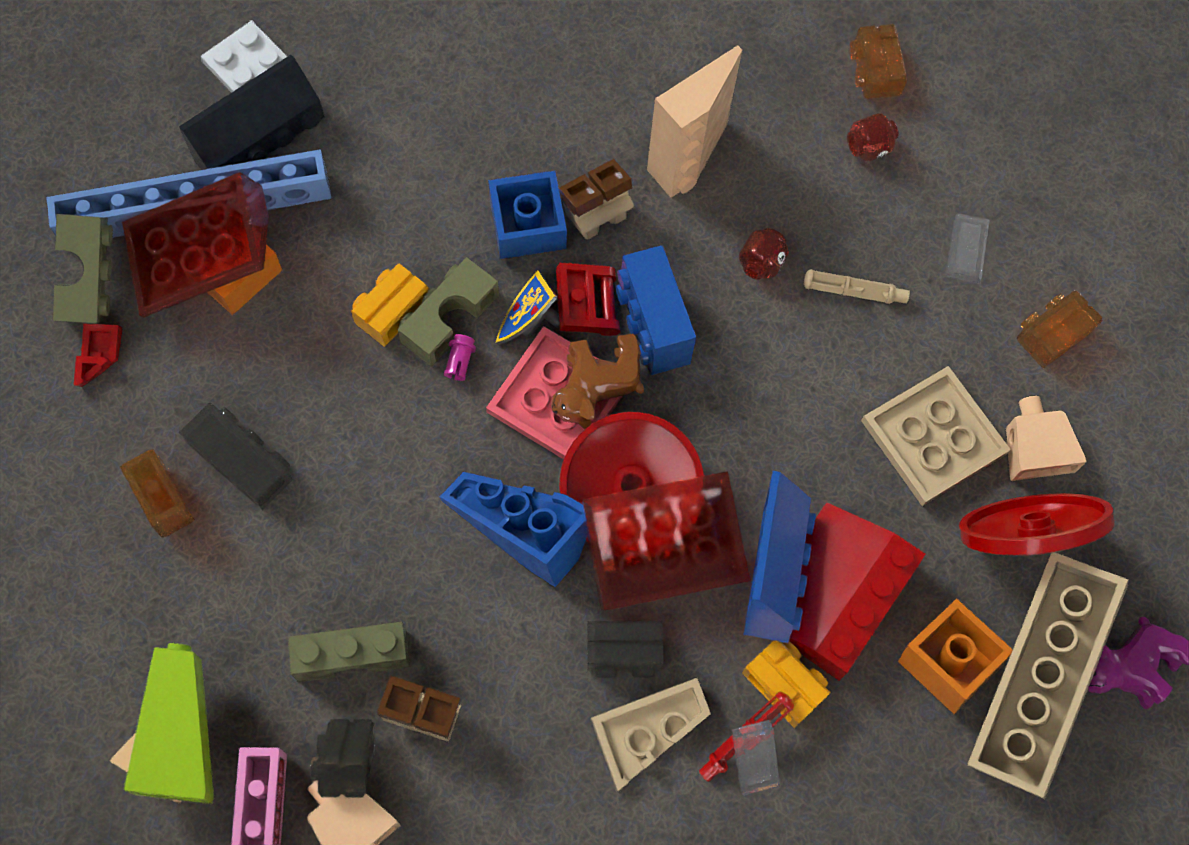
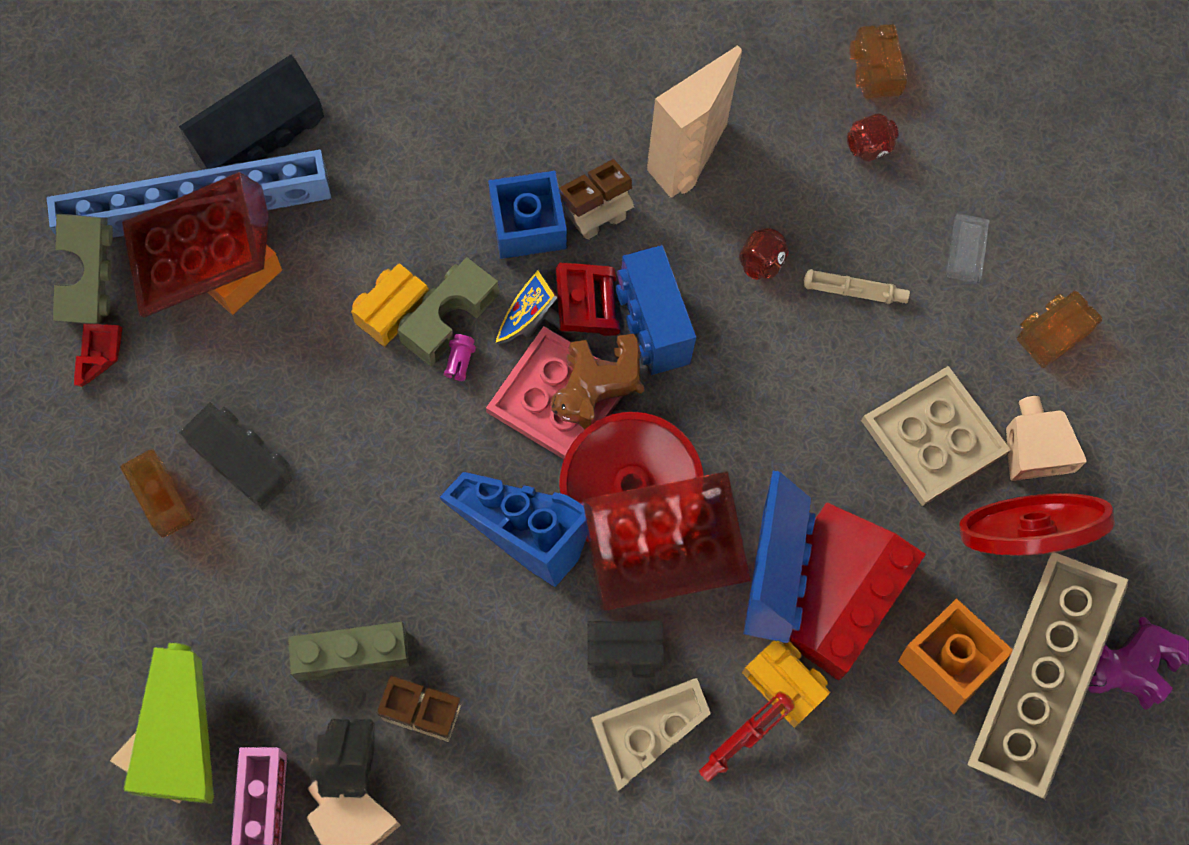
(242, 56): white plate -> none
(756, 757): clear tile -> none

